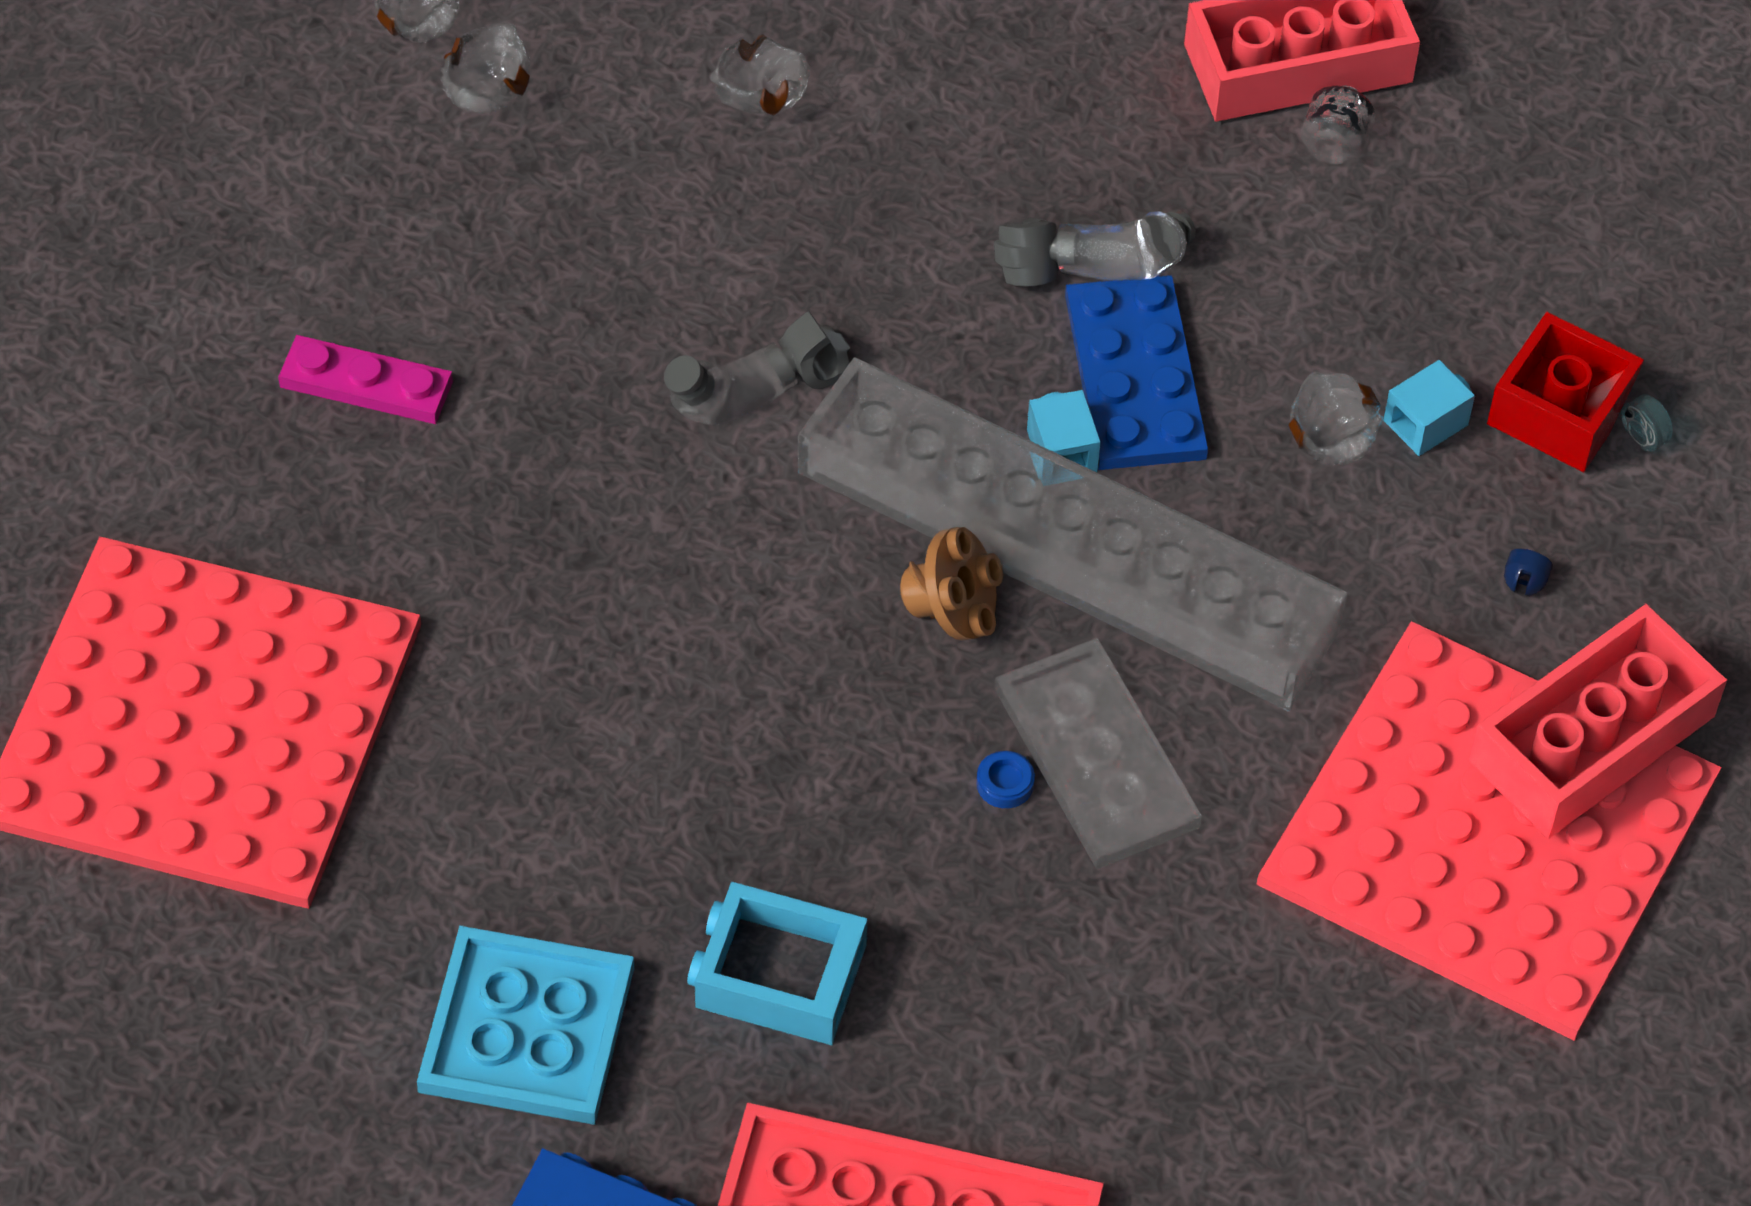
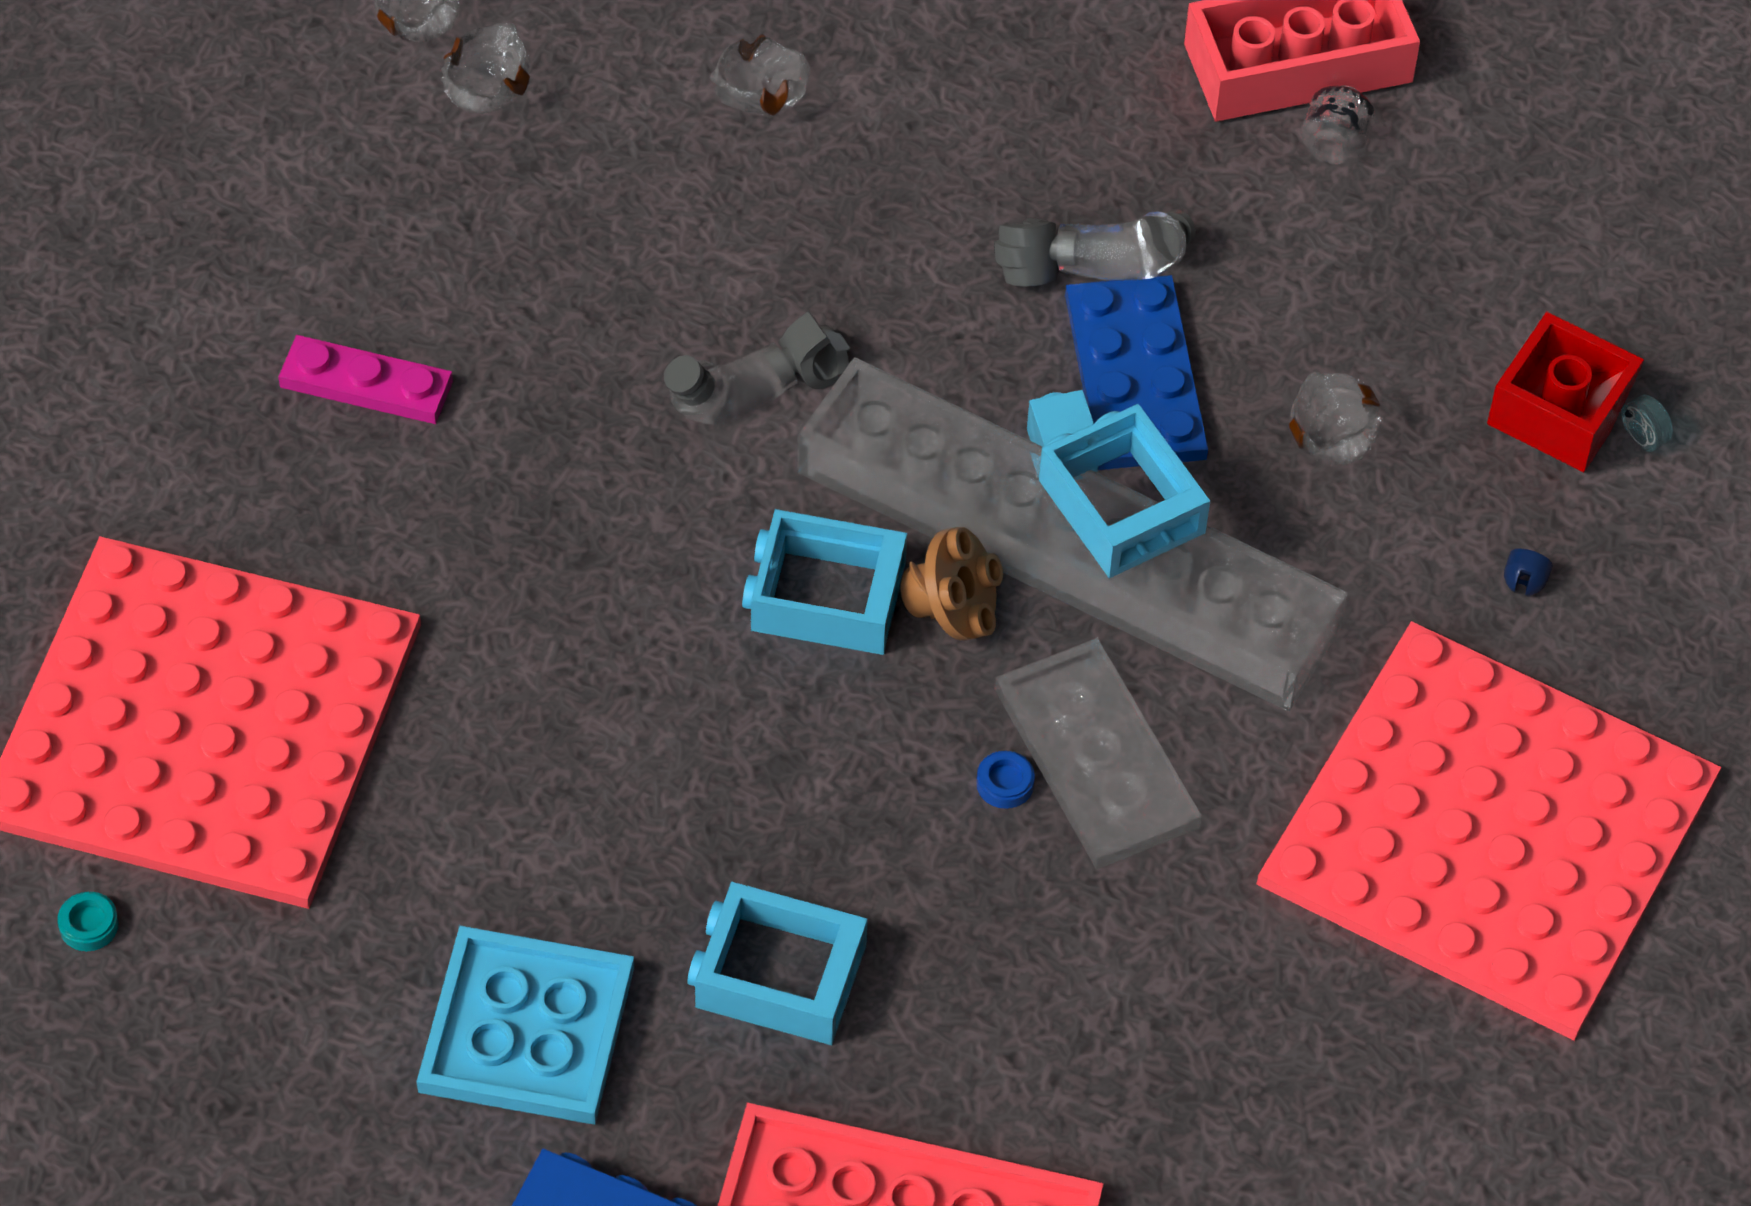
(88, 921): none -> teal tile
(832, 542): none -> medium azure window
(1146, 533): none -> medium azure window
(1429, 407): medium azure brick -> none
(1597, 720): coral brick -> none

